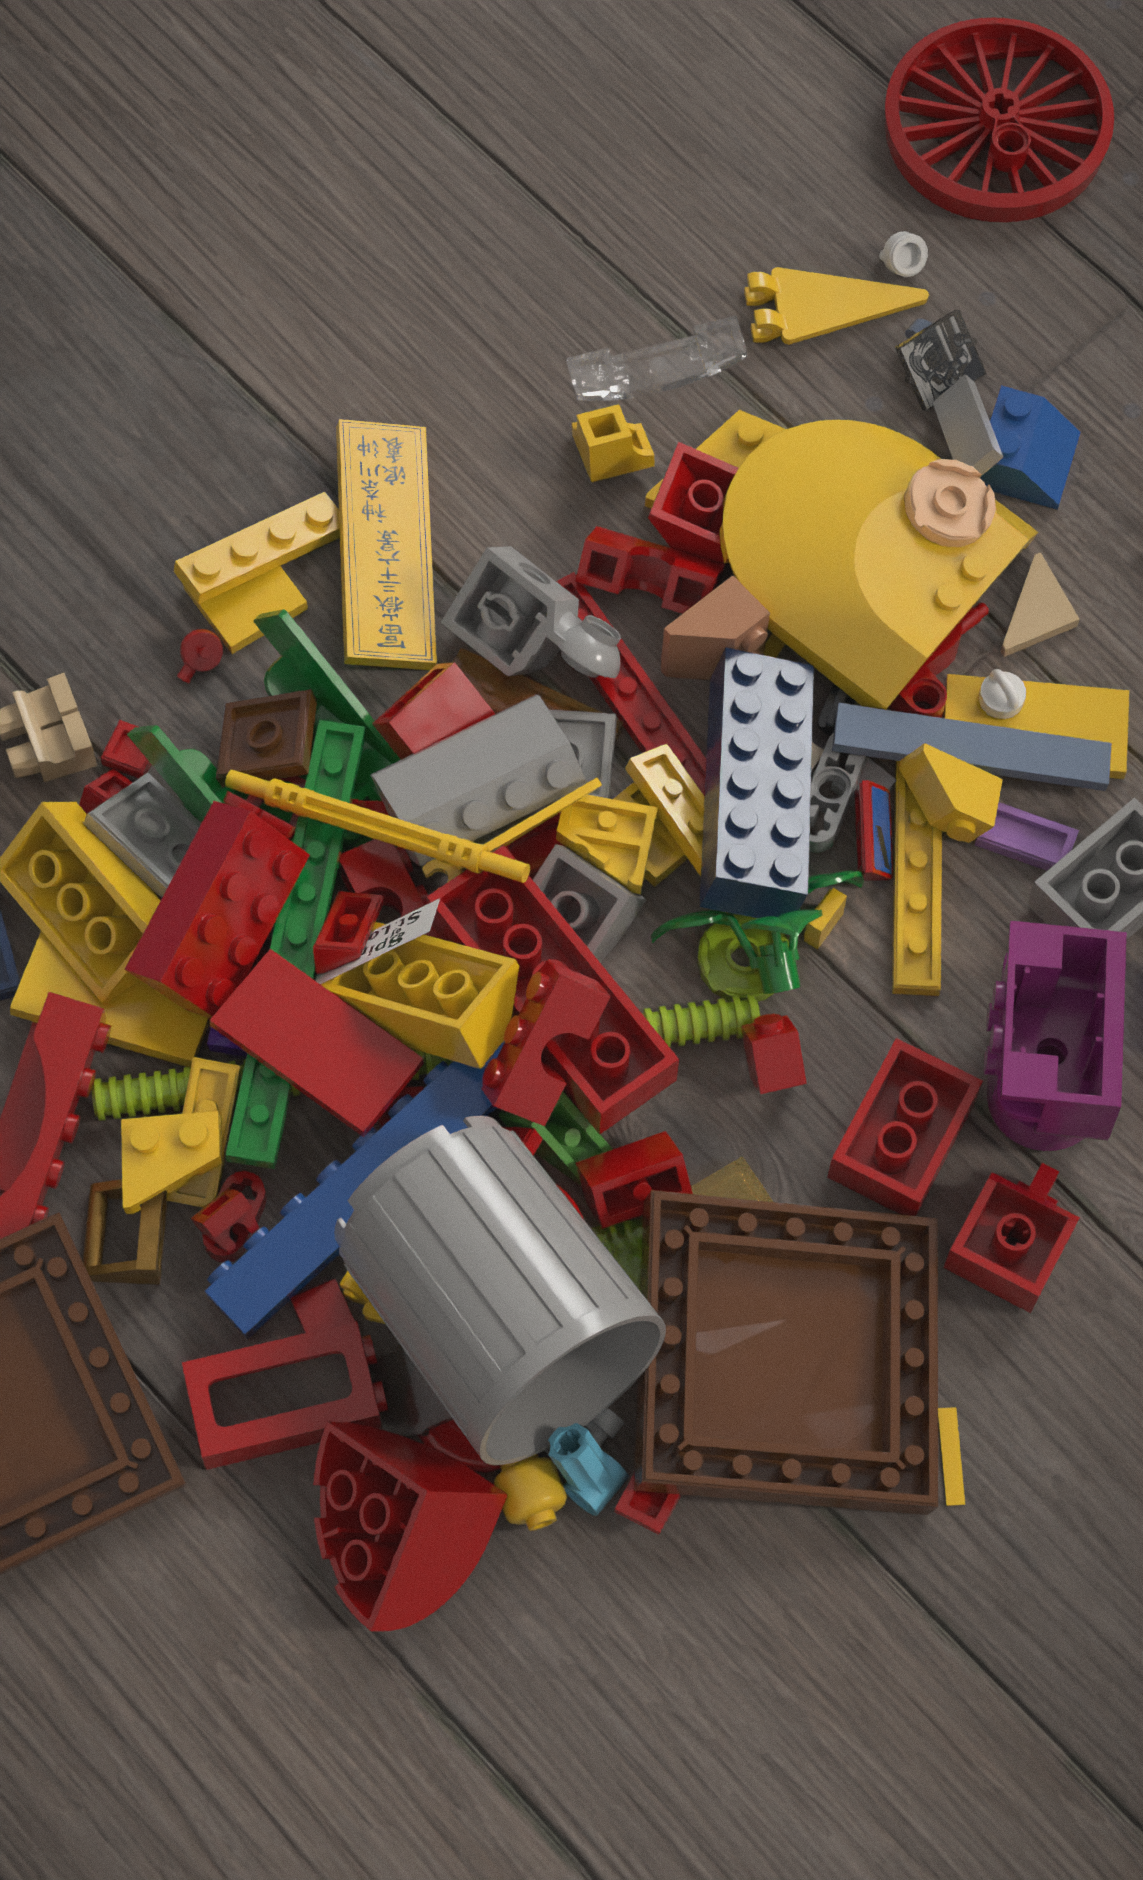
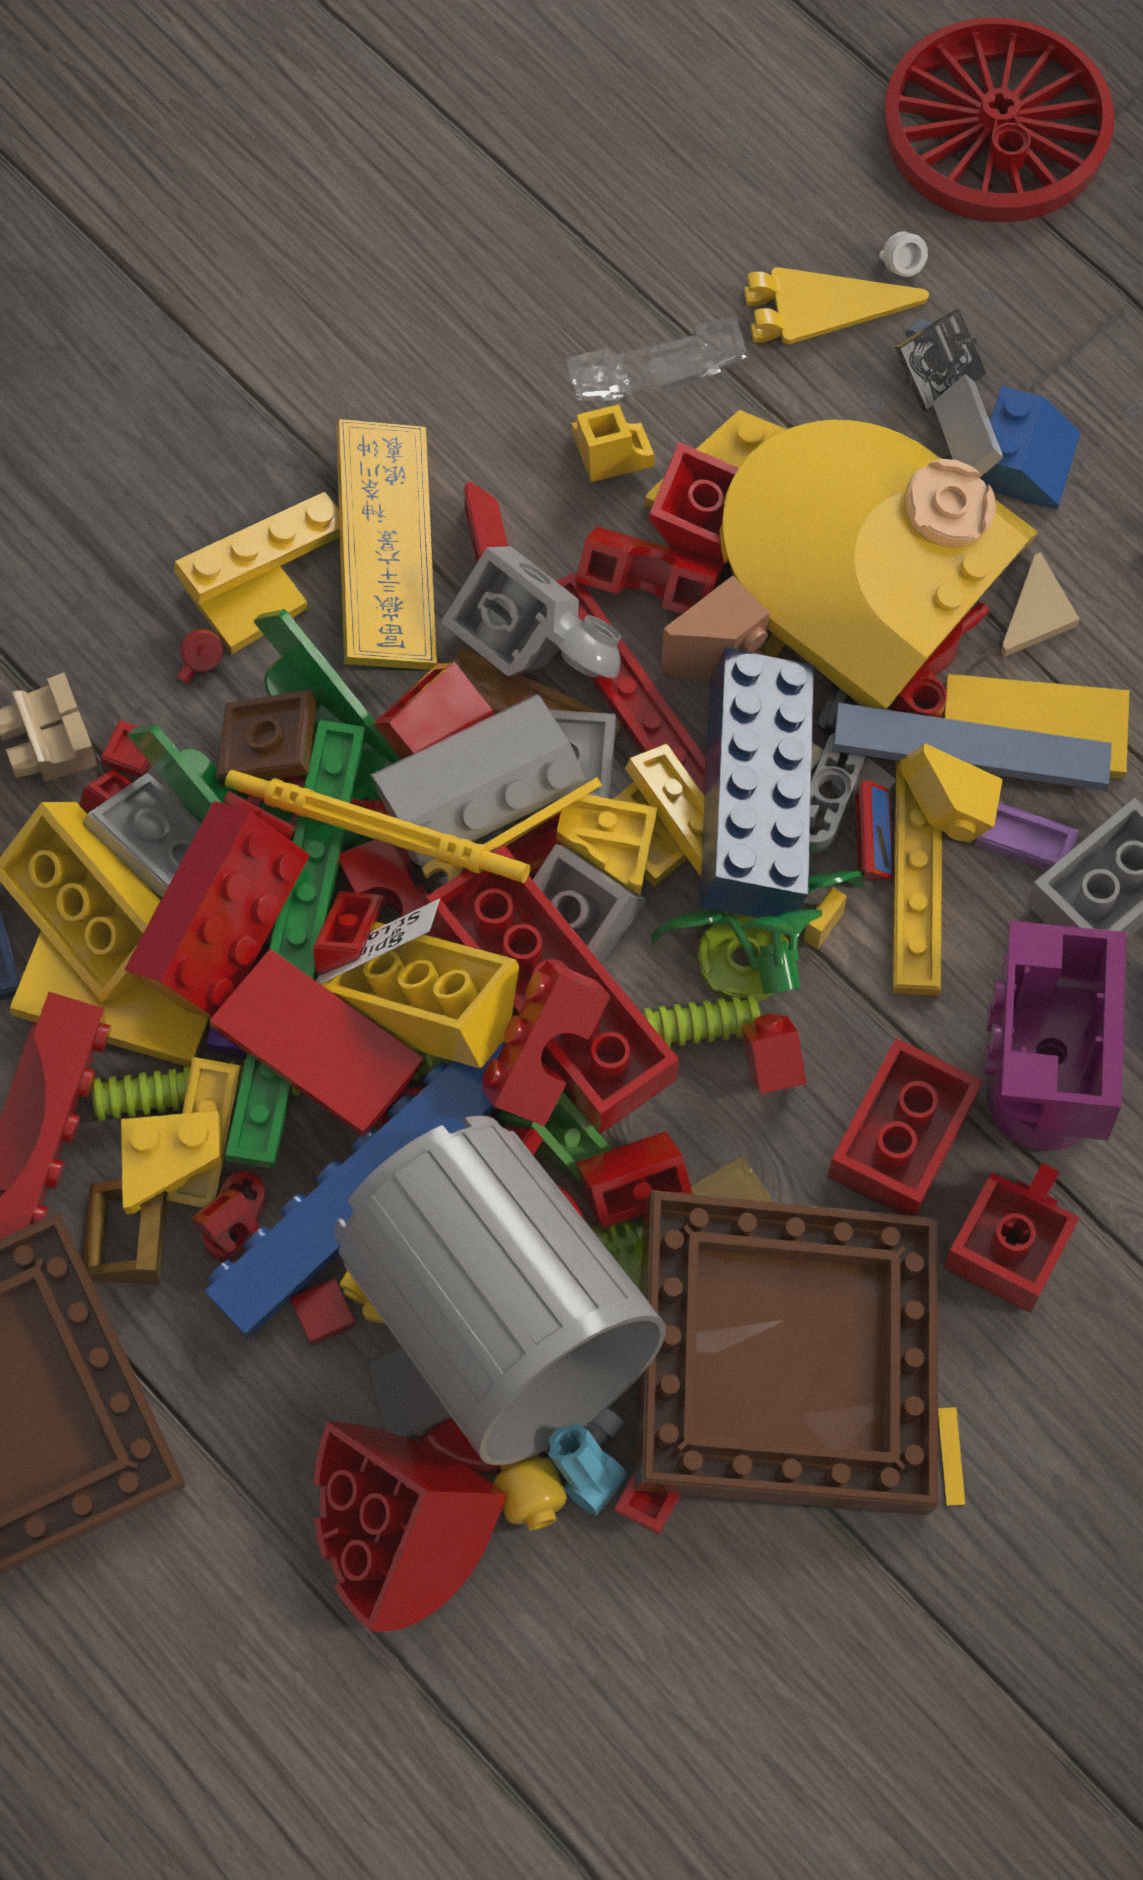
(290, 1429): red piece -> none
(483, 519): none -> red slope
(1002, 694): white tile -> none

